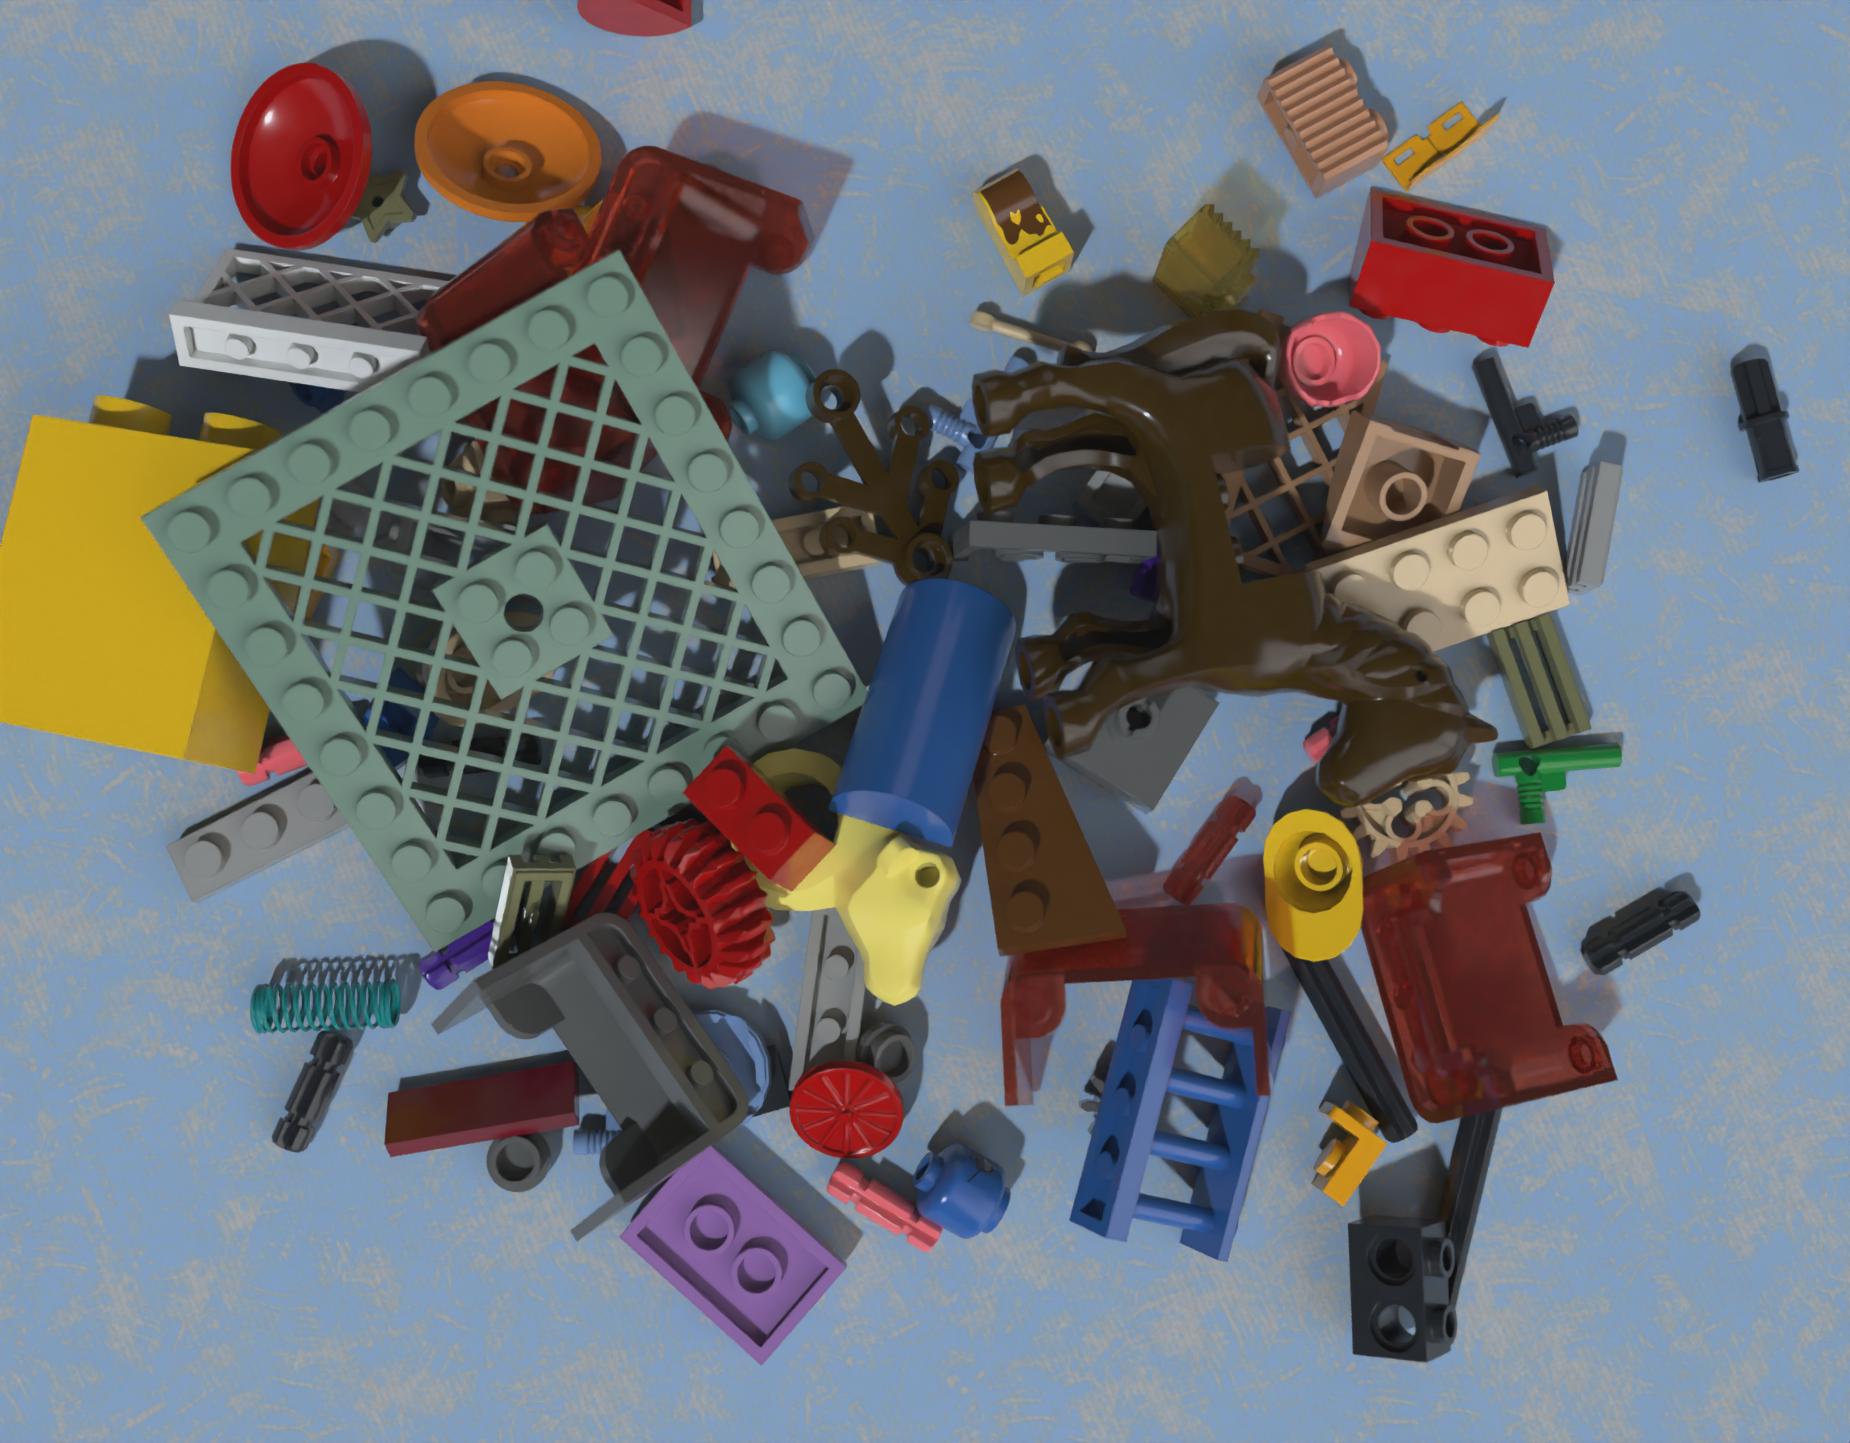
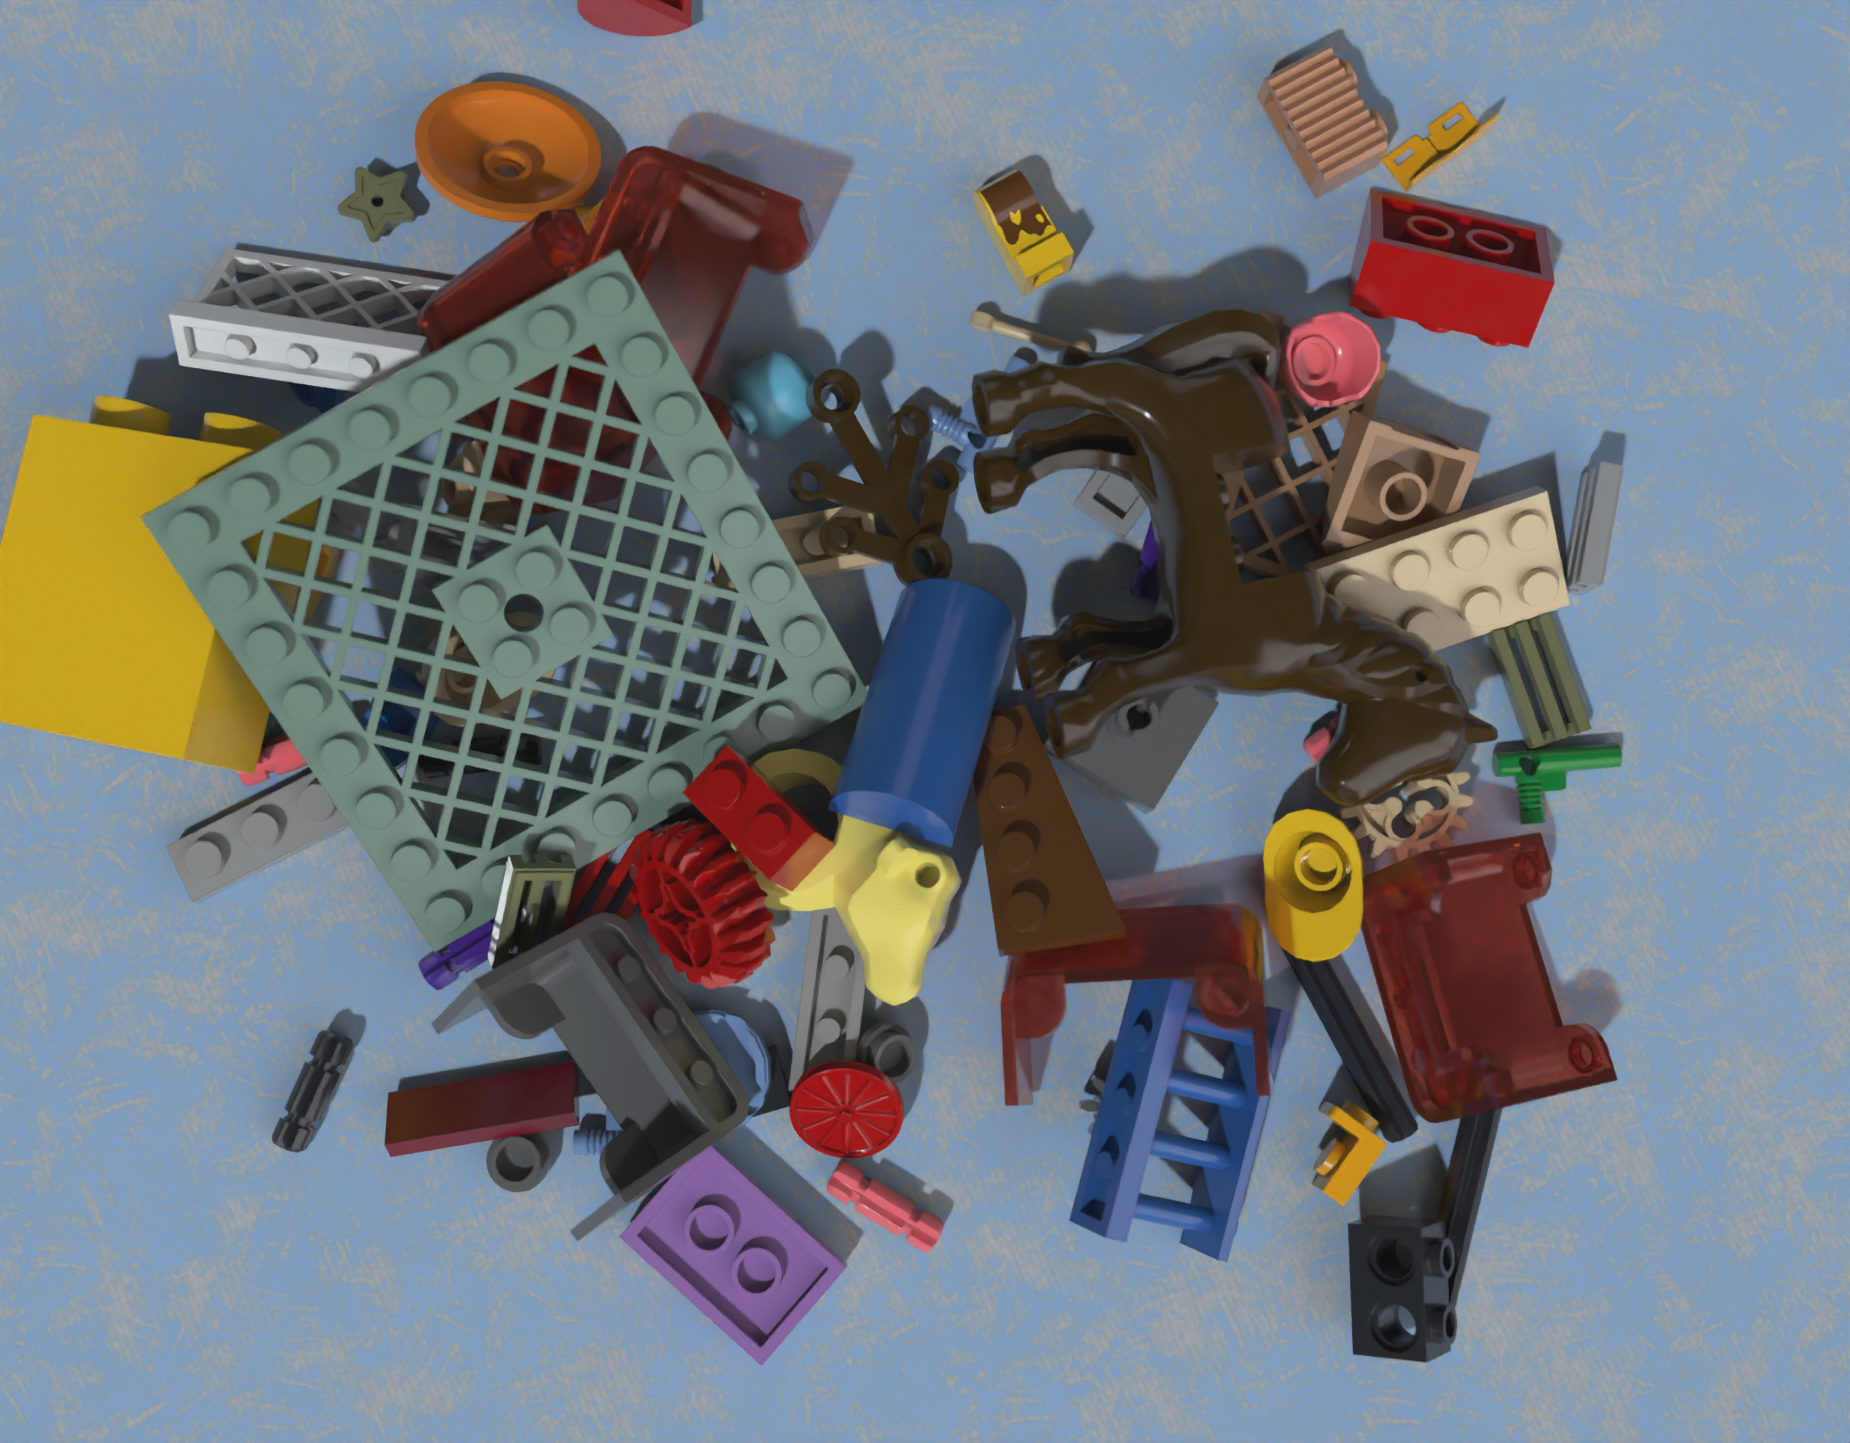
(264, 1003): teal piece -> none
(301, 156): red dish -> none
(961, 1190): blue head -> none
(1112, 542): dark grey wing -> none
(1207, 265): clear yellow brick -> none
(1209, 850): clear red axle -> none
(1519, 422): black hose -> none
(1640, 932): black axle -> none
(1763, 420): black axle -> none

